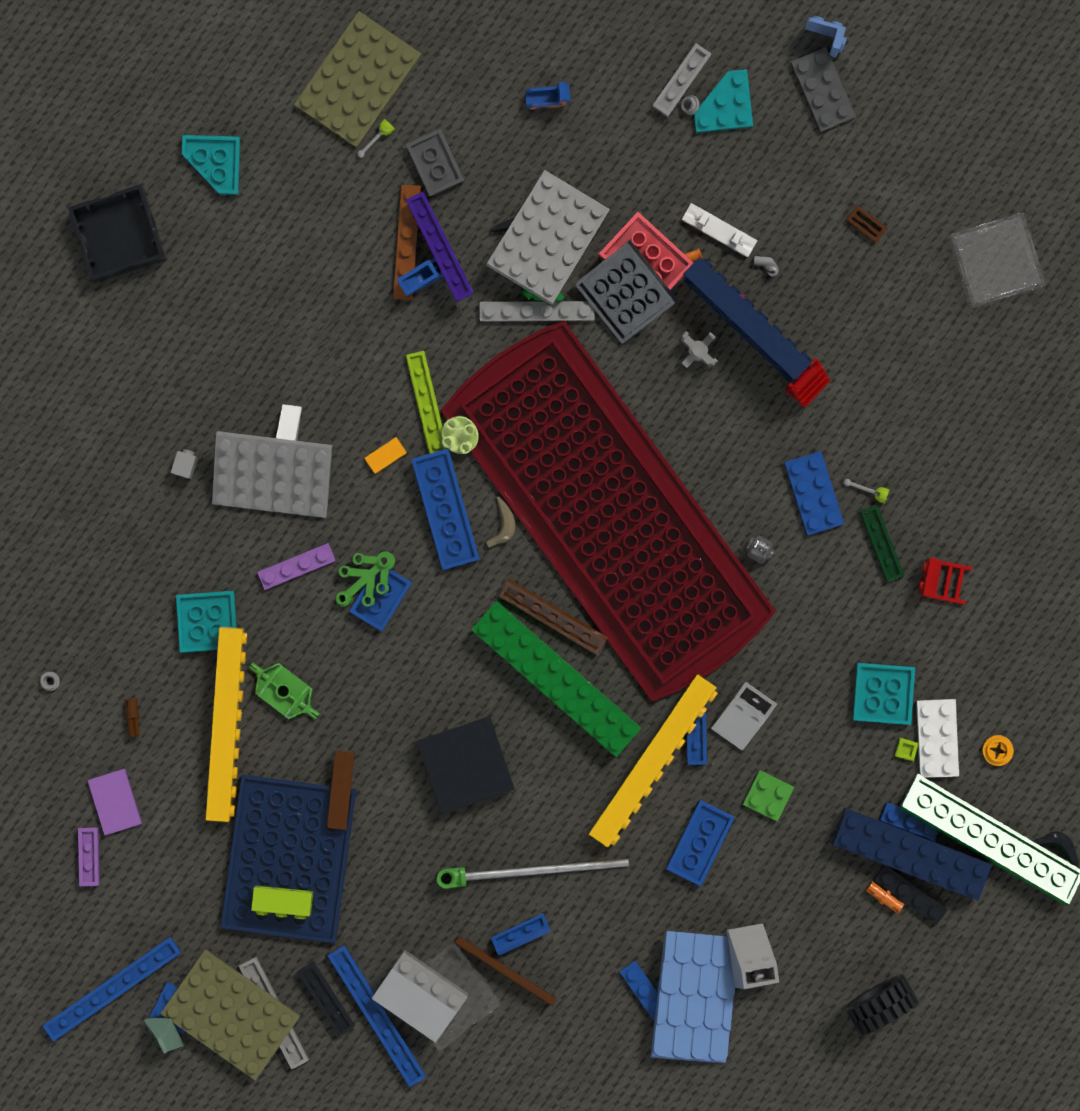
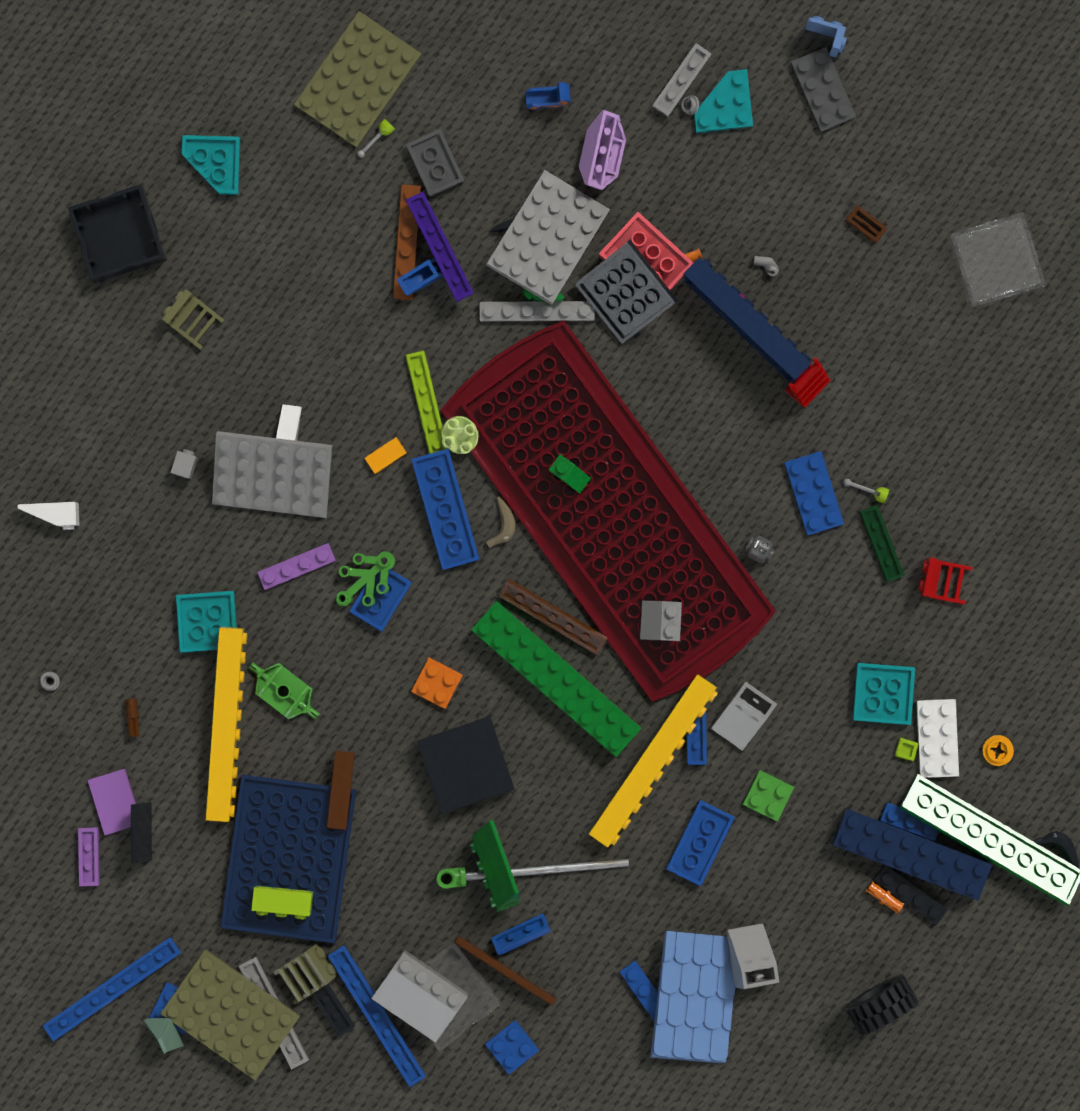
(60, 514): none -> white slope
(141, 832): none -> black tile
(180, 312): none -> olive plate
(314, 966): none -> olive plate
(437, 683): none -> orange plate
(495, 867): none -> green slope
(512, 1046): none -> blue plate
(569, 474): none -> green slope
(602, 150): none -> lavender wedge
(661, 620): none -> light grey slope
(698, 350): light grey piece -> none
(719, 230): white hinge -> none

